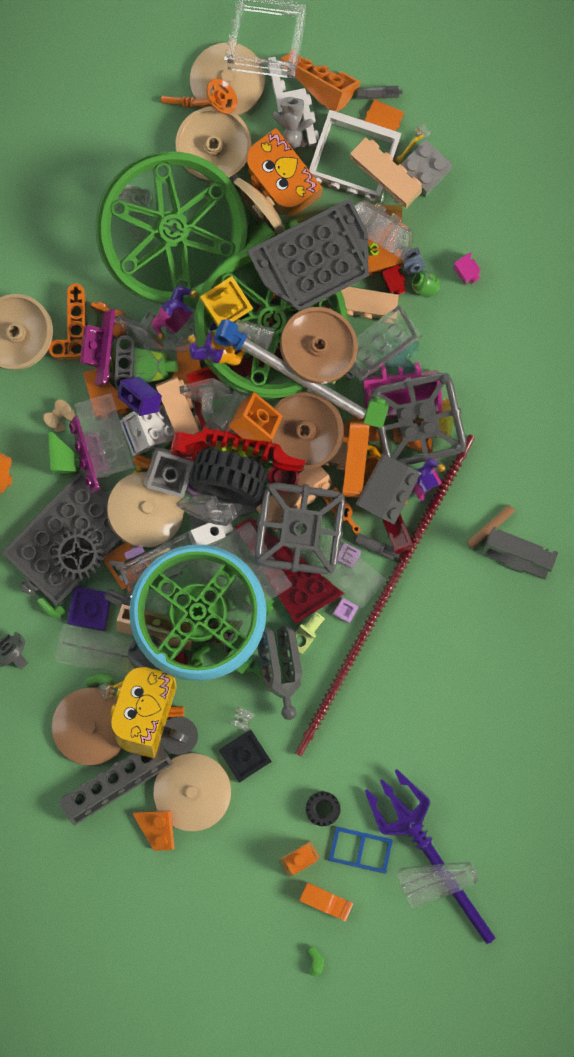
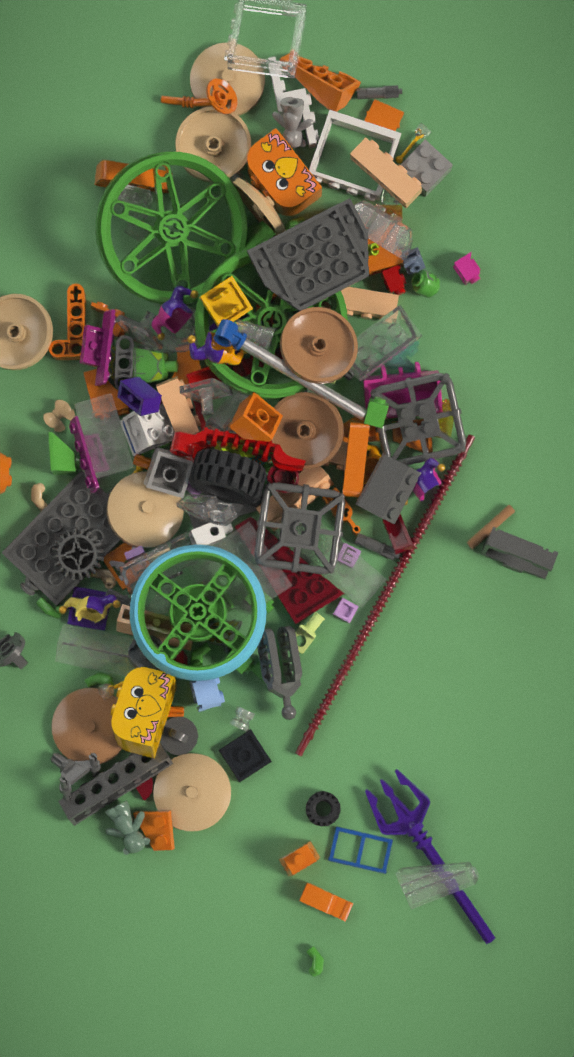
(36, 496): none -> tan arm
(74, 770): none -> dark grey axle
(90, 607): none -> piece
(106, 576): none -> tan arm
(108, 169): none -> orange beam
(127, 828): none -> sand green piece
(145, 788): none -> dark red tile
(206, 694): none -> light blue brick

